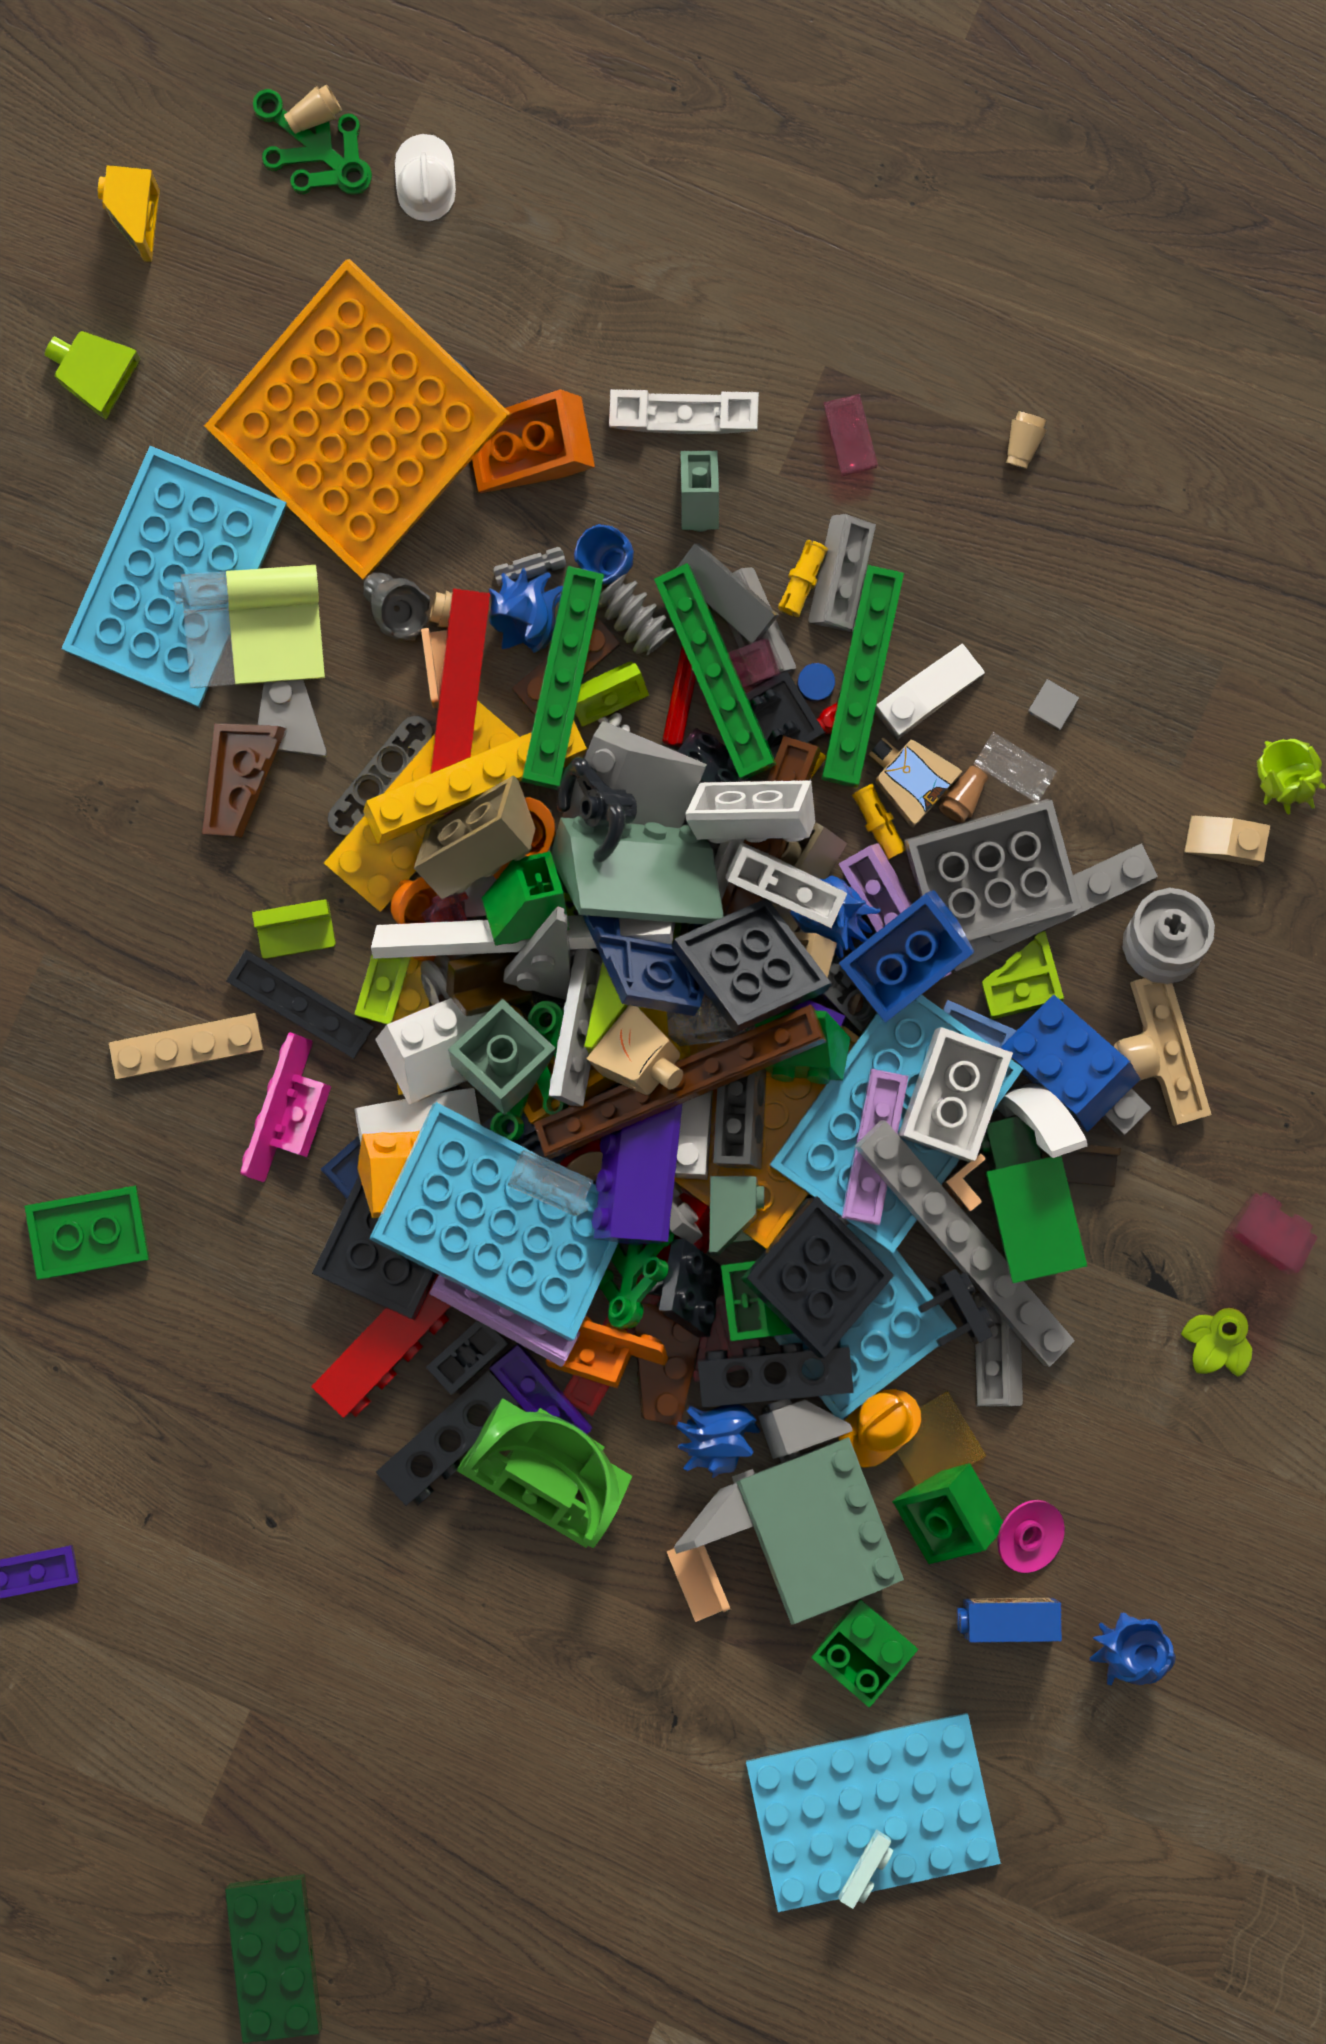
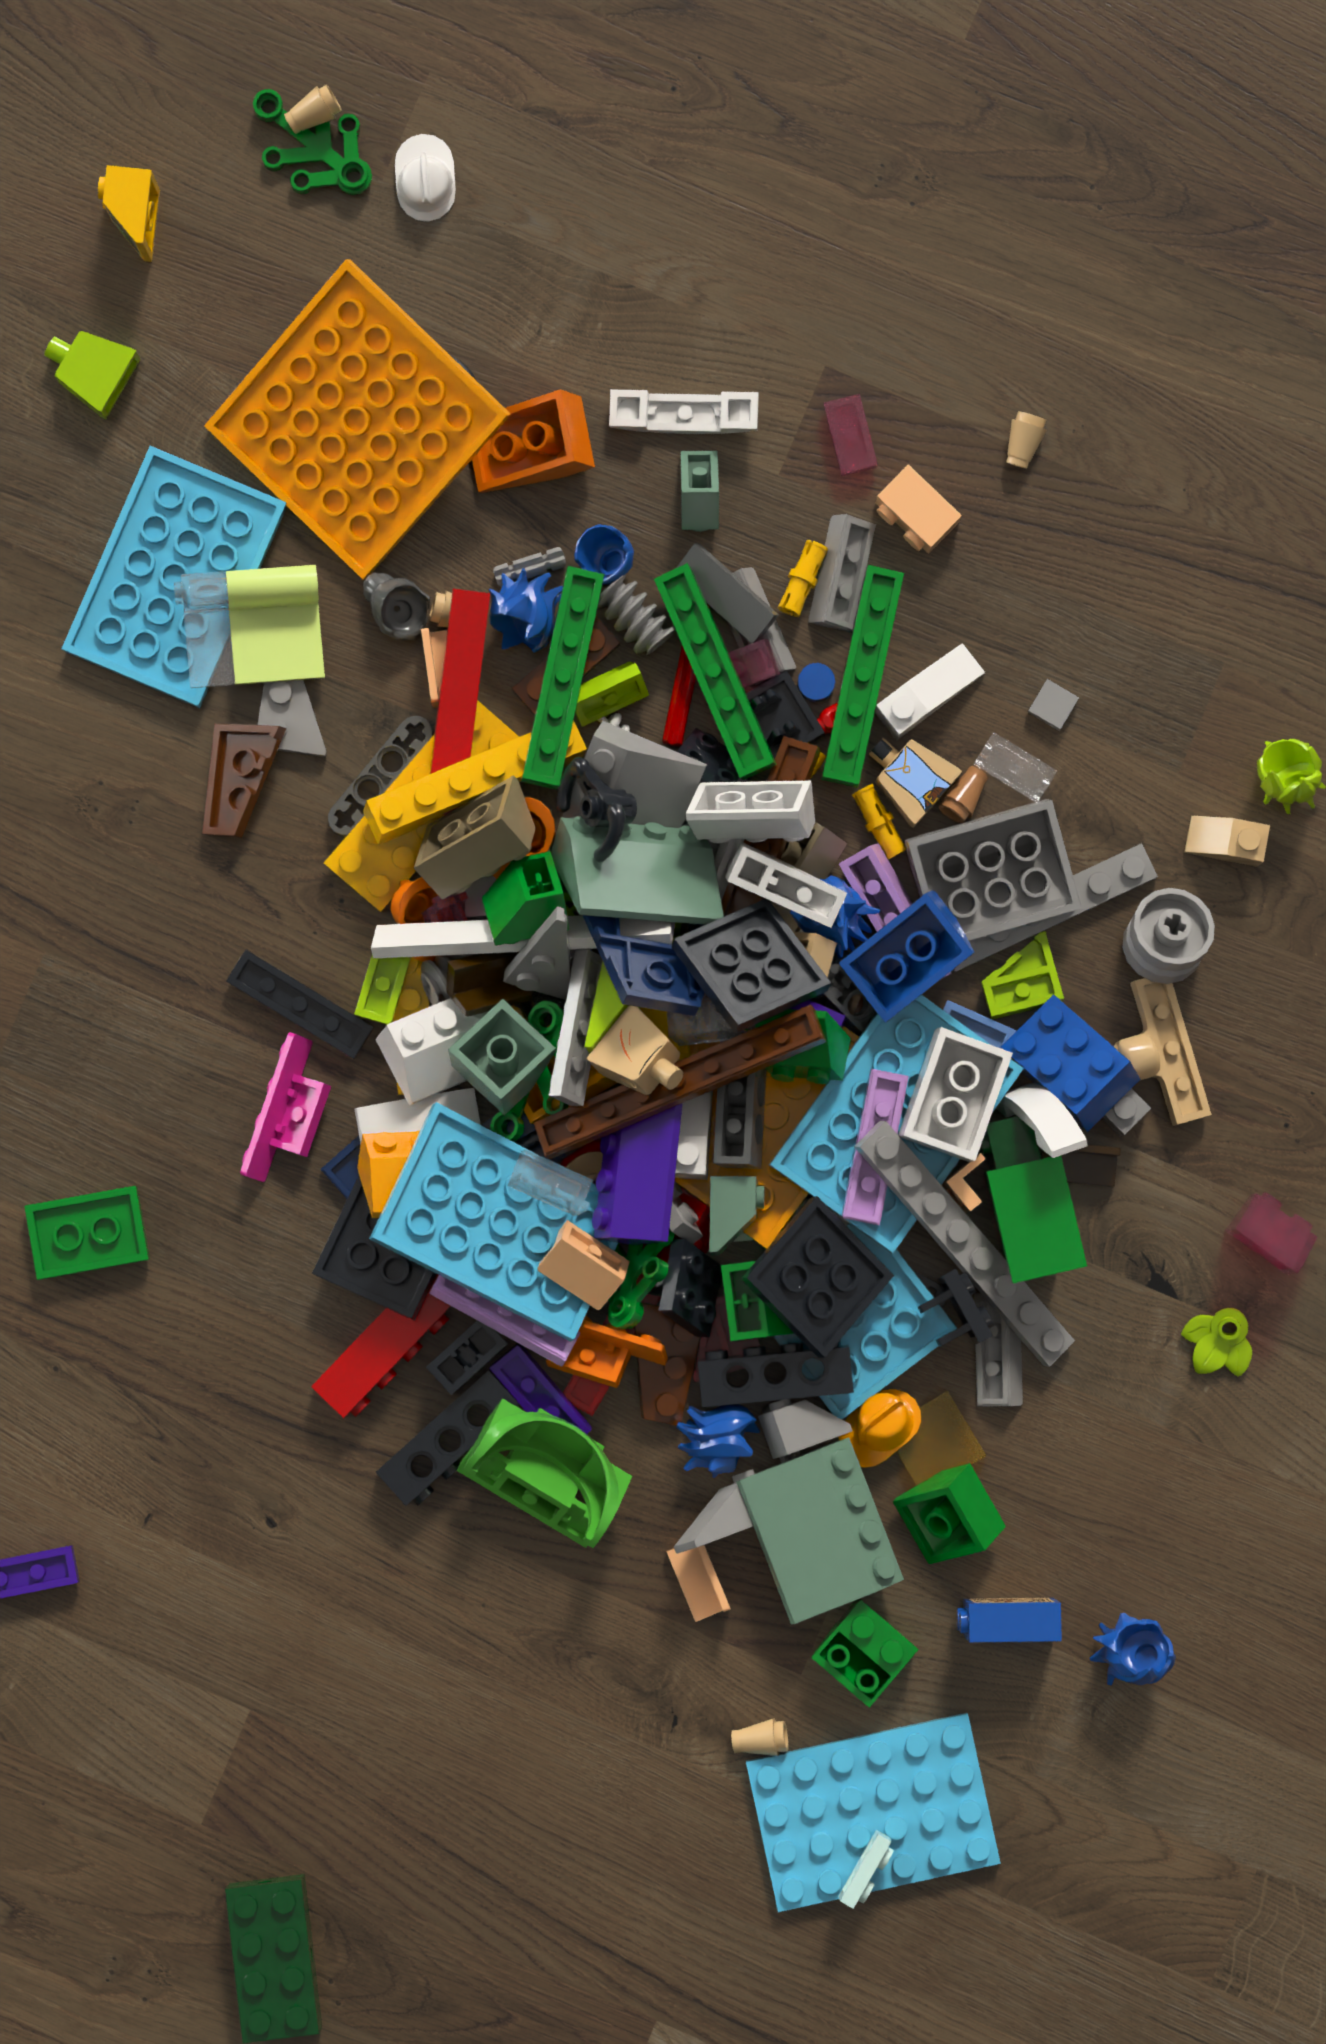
(186, 1046): tan plate -> none
(294, 929): lime panel -> none
(584, 1266): none -> light nougat panel
(762, 1738): none -> tan cone
(917, 510): none -> light nougat brick
(1040, 1542): dark pink dish -> none

